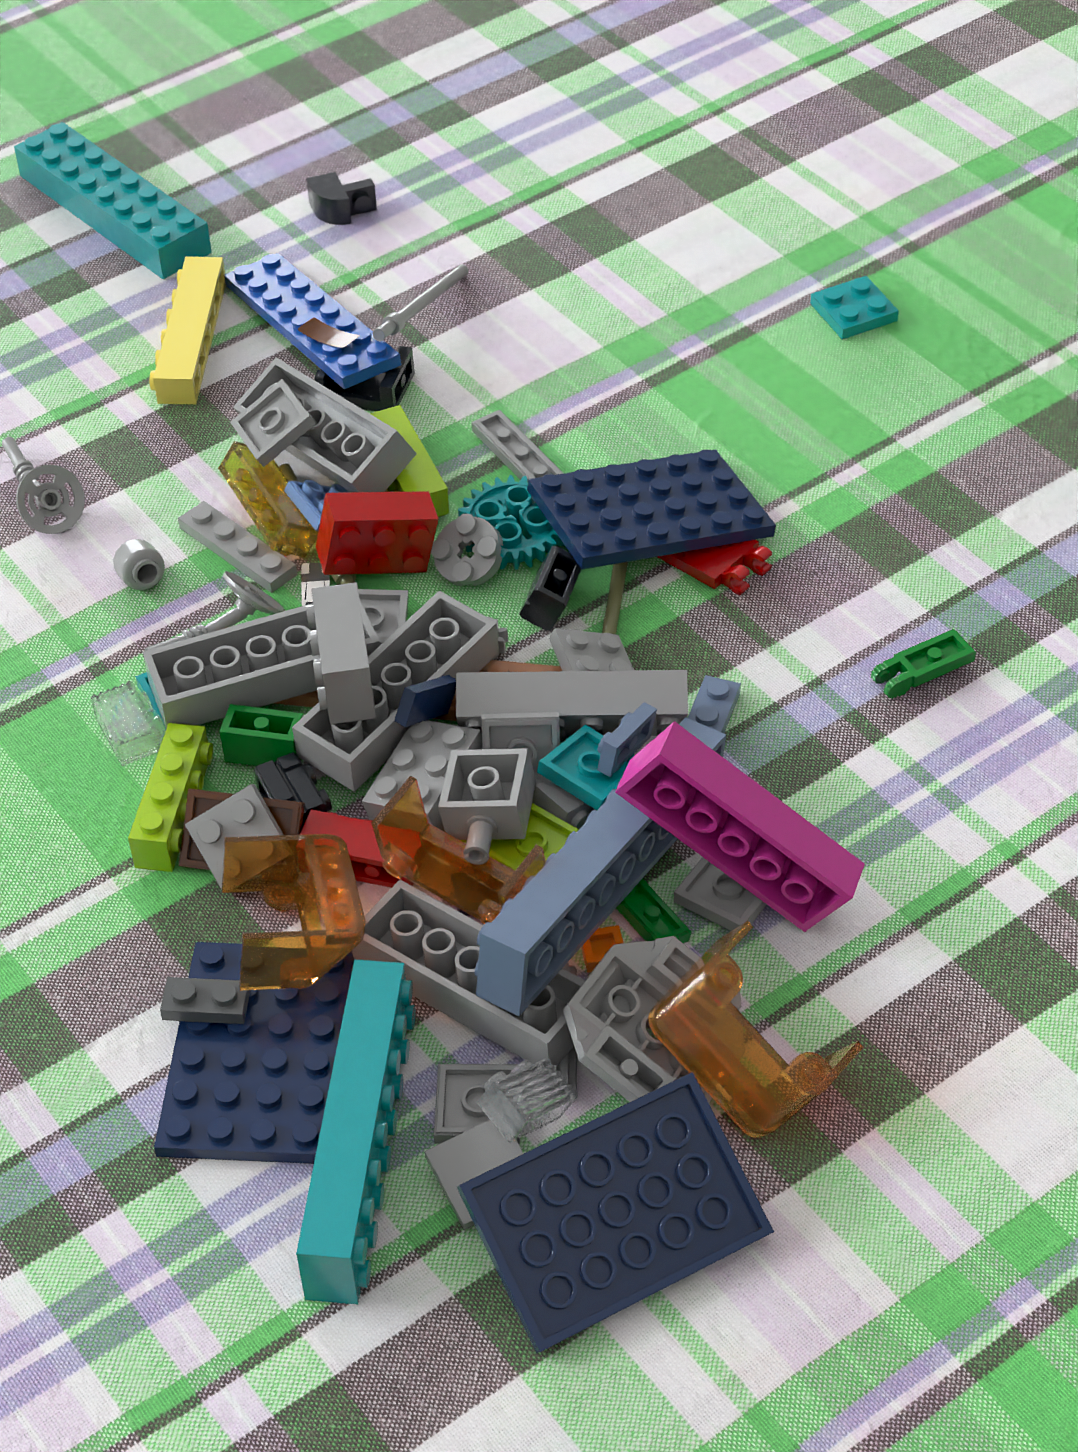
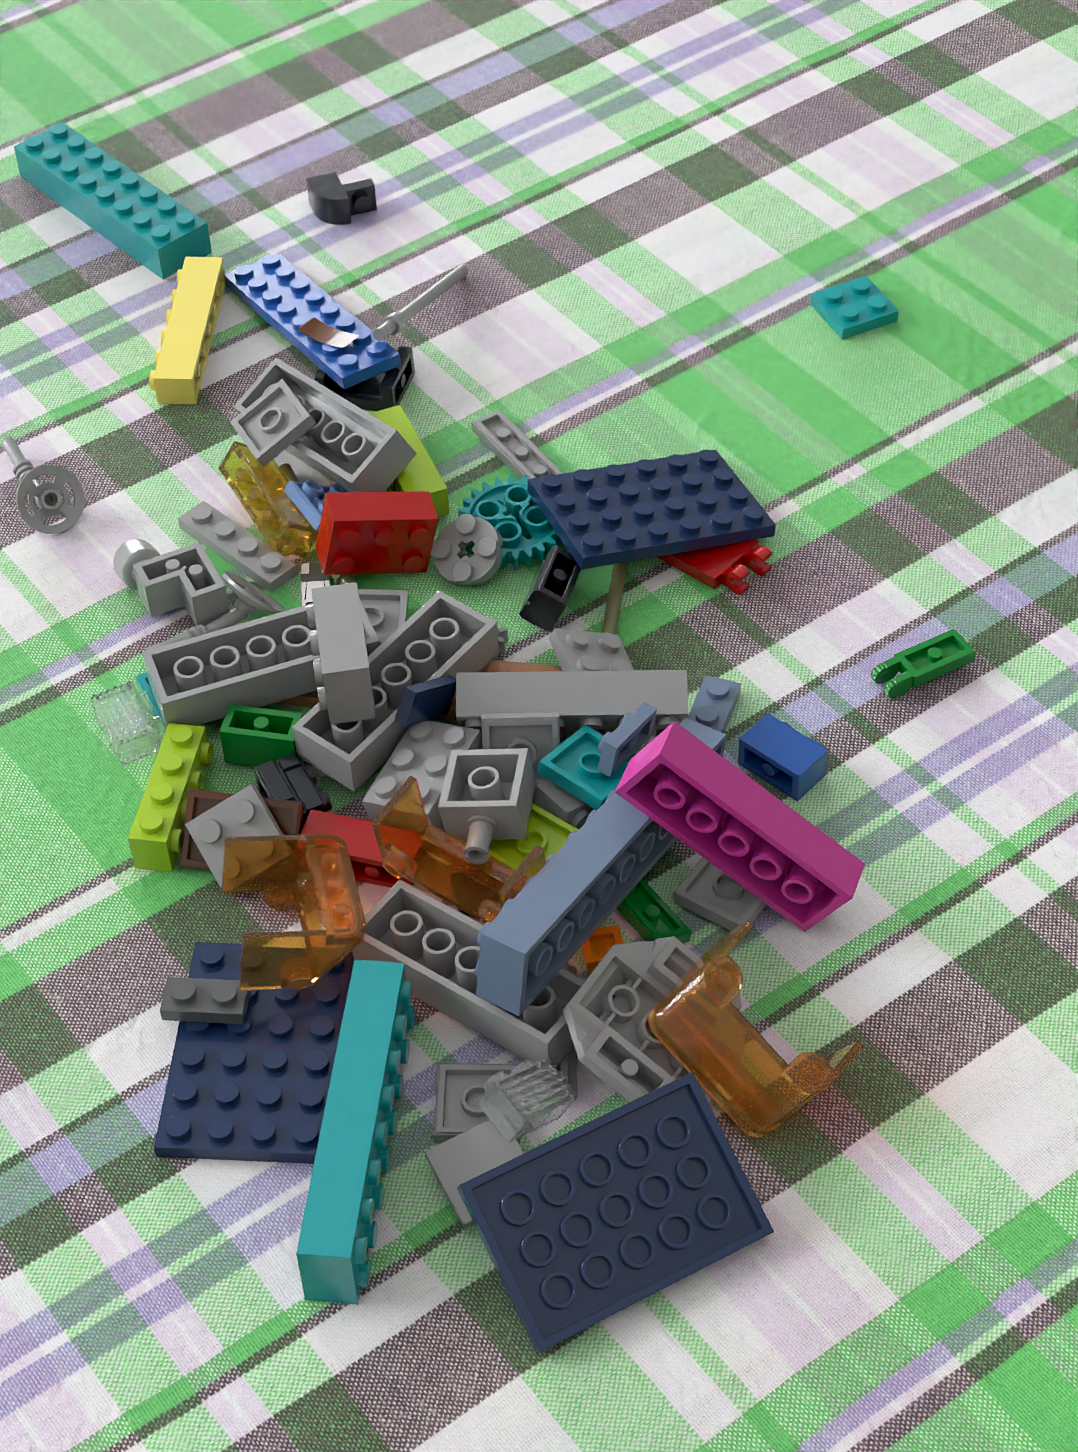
(181, 580): none -> light grey brick
(782, 756): none -> blue brick

